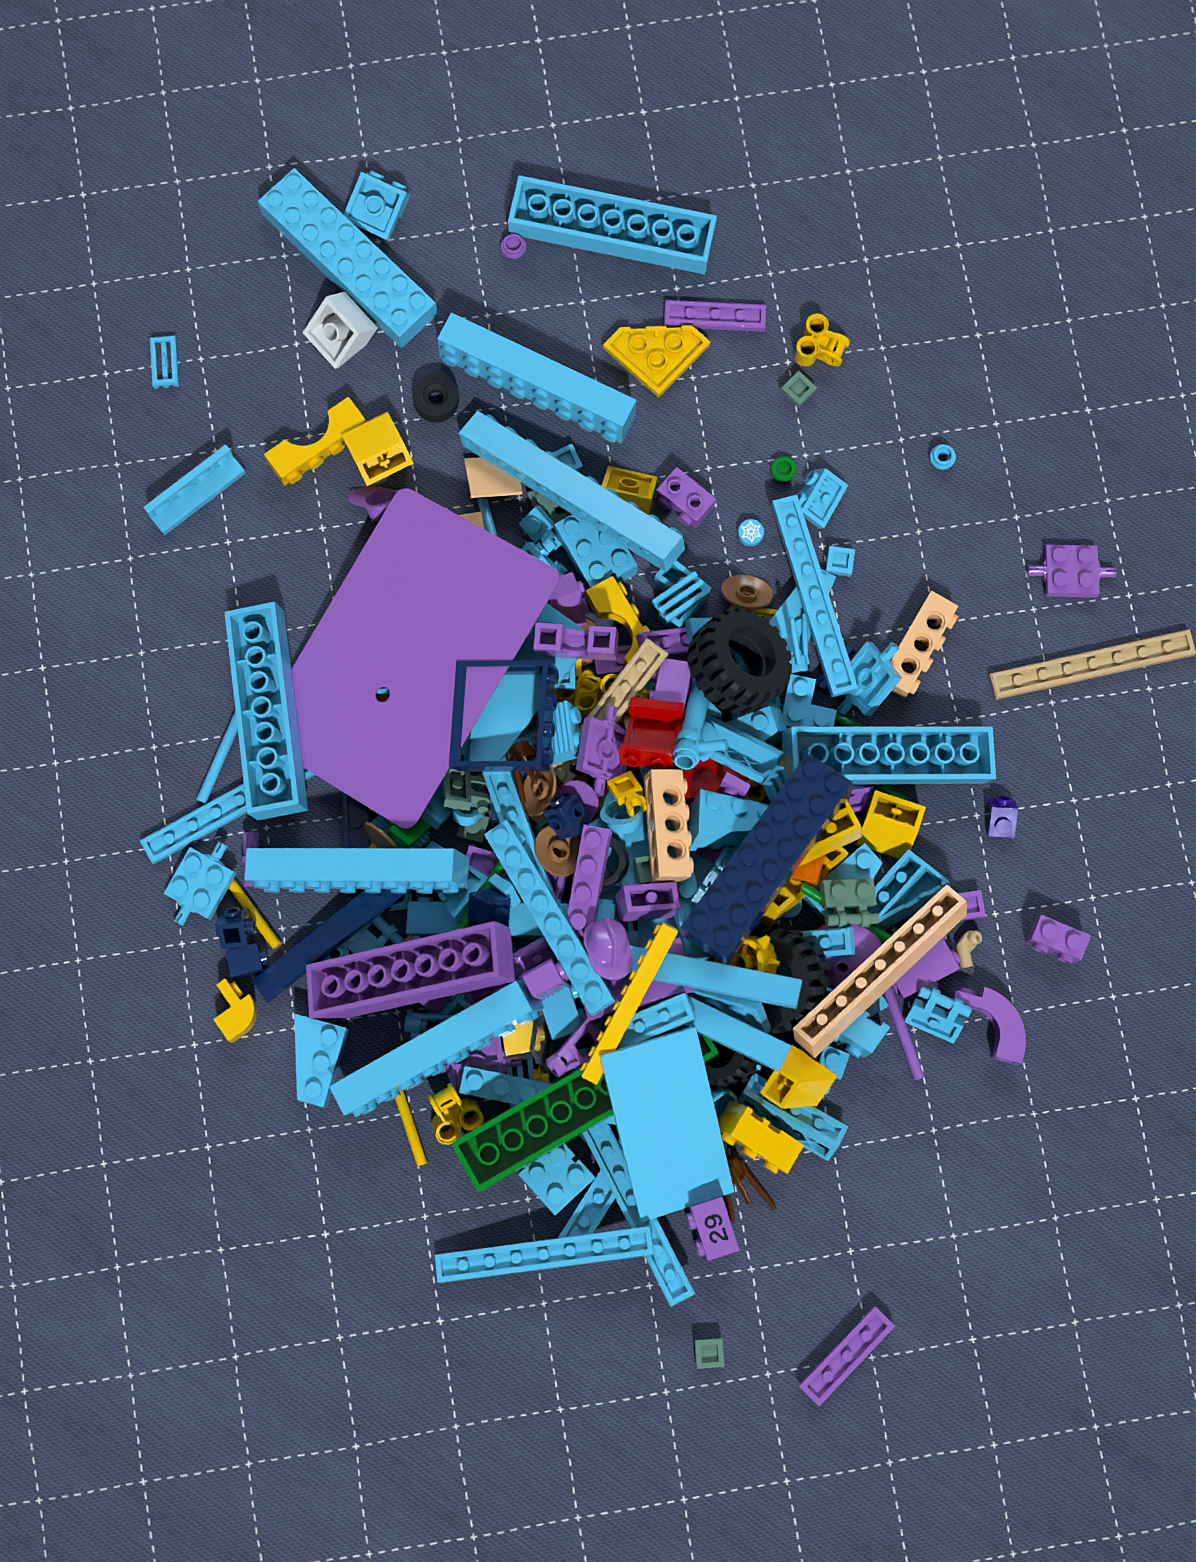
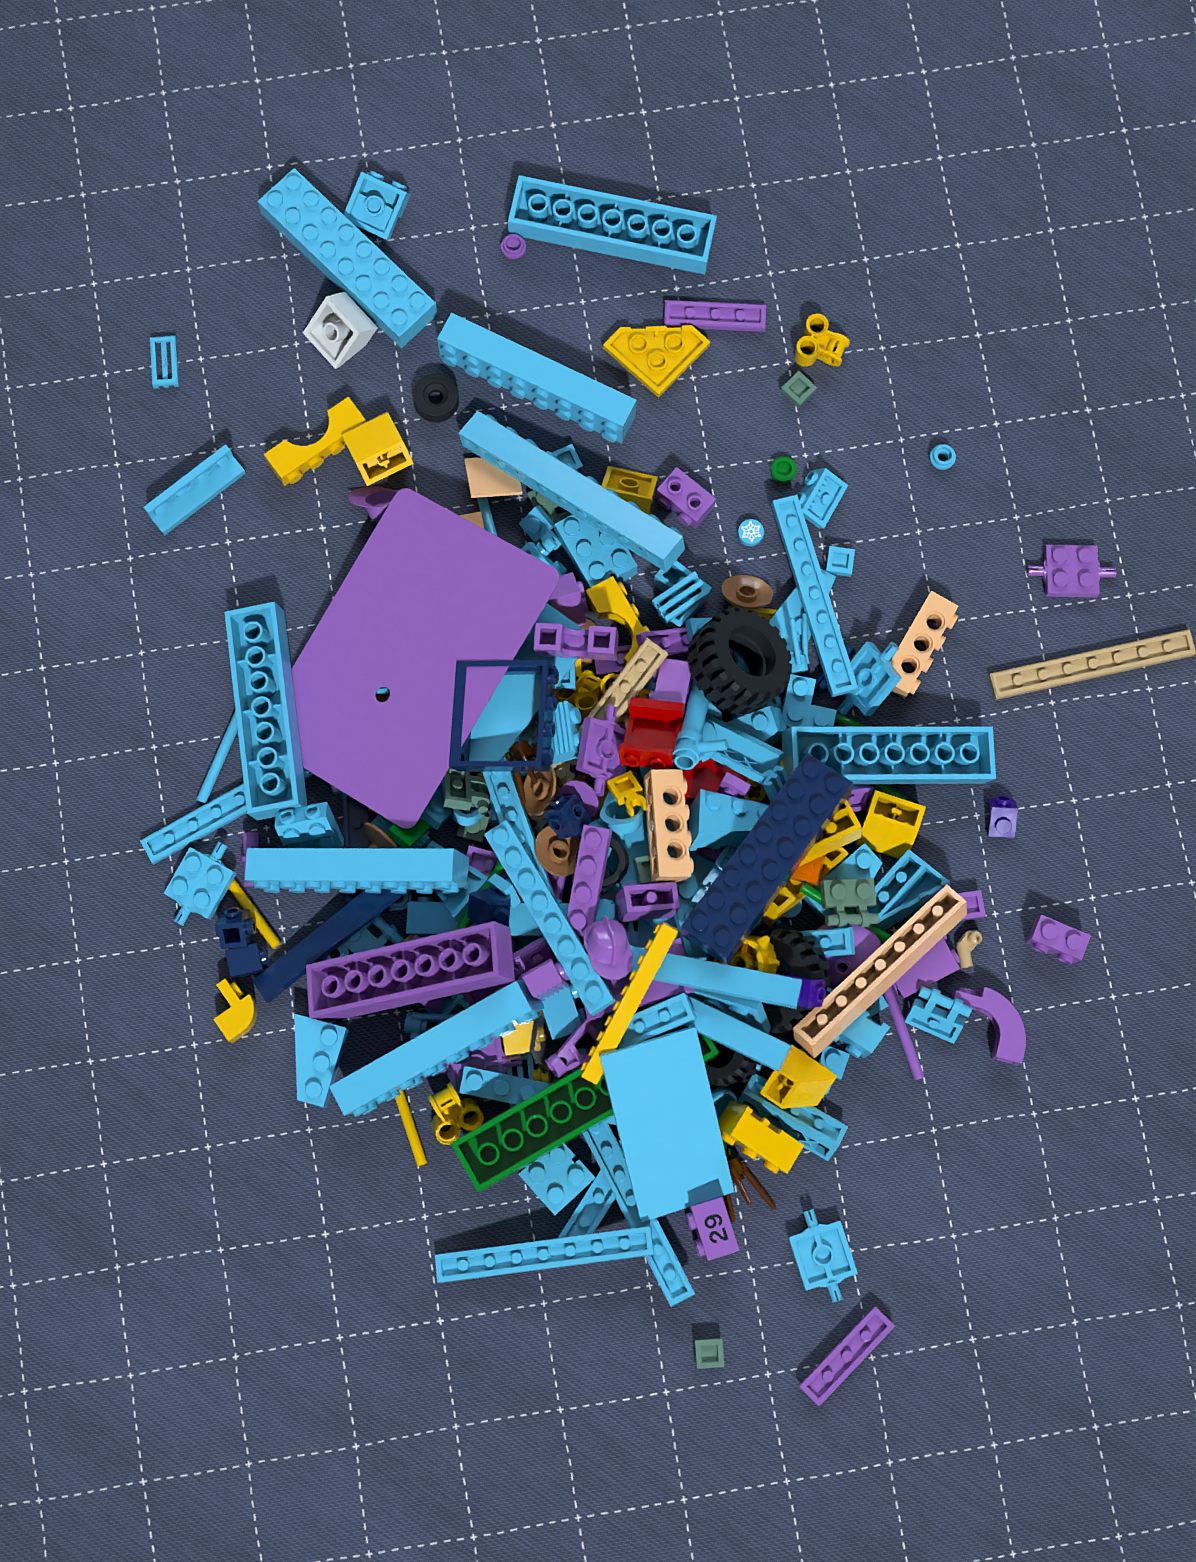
(308, 827): none -> medium azure plate
(811, 992): none -> dark purple bracket
(822, 1255): none -> medium azure plate

